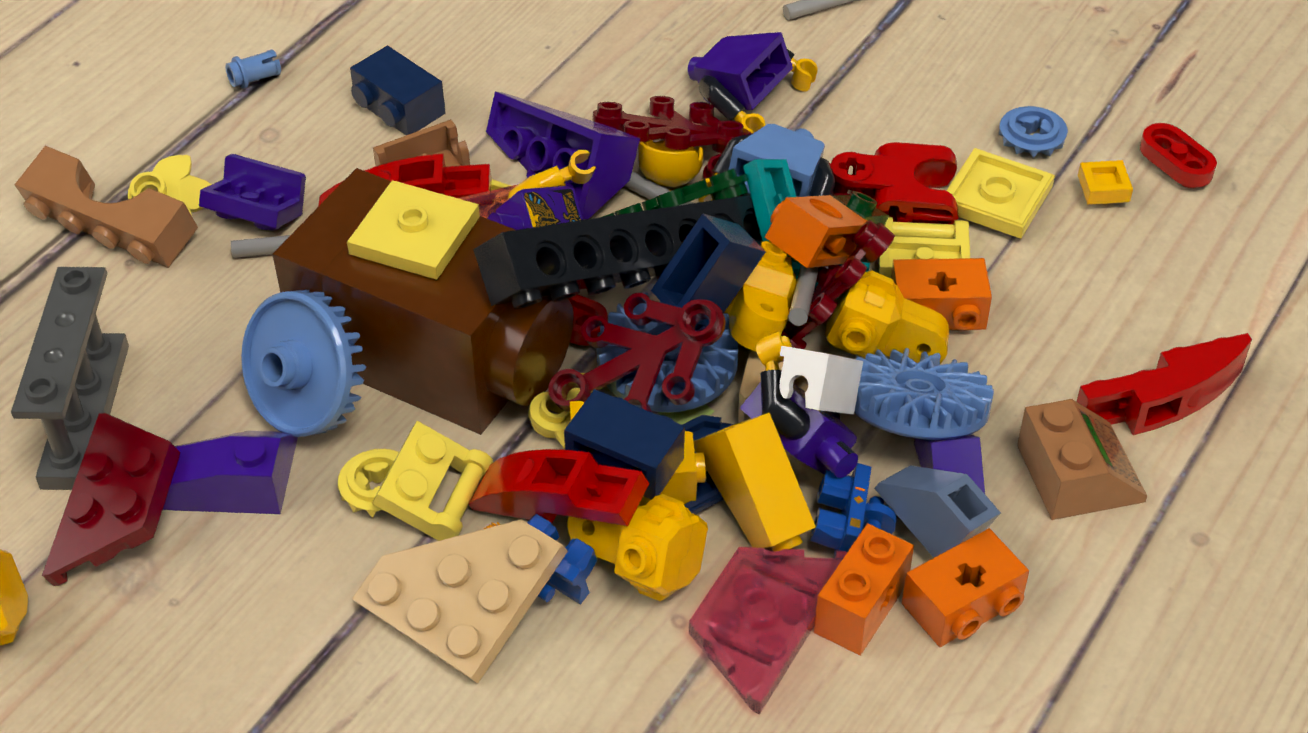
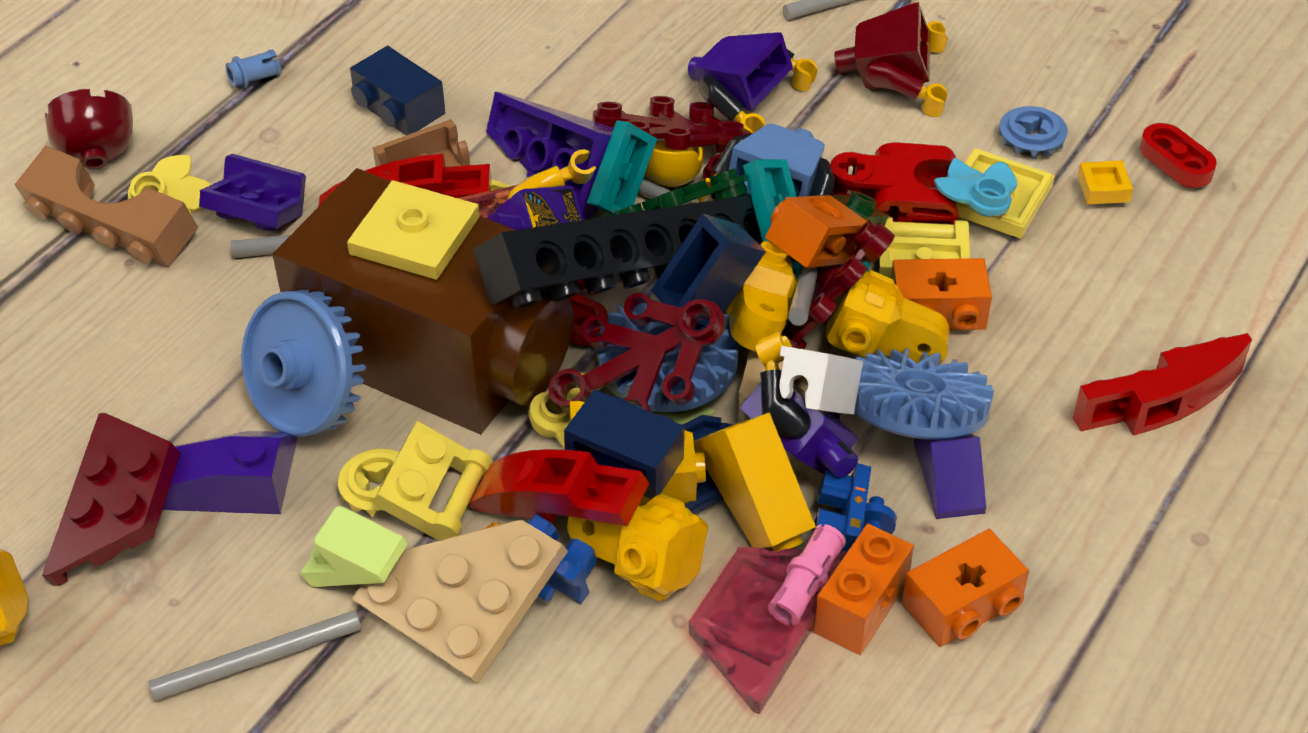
(70, 373): dark grey fence -> none
(90, 126): none -> dark red cylinder
(254, 655): none -> light grey bar
(352, 551): none -> yellowish green slope
(617, 167): none -> teal tile
(806, 574): none -> bright pink pin
(895, 55): none -> dark red torso
(938, 506): sand blue slope -> none
(984, 192): none -> medium azure plate
(1076, 460): medium nougat slope -> none

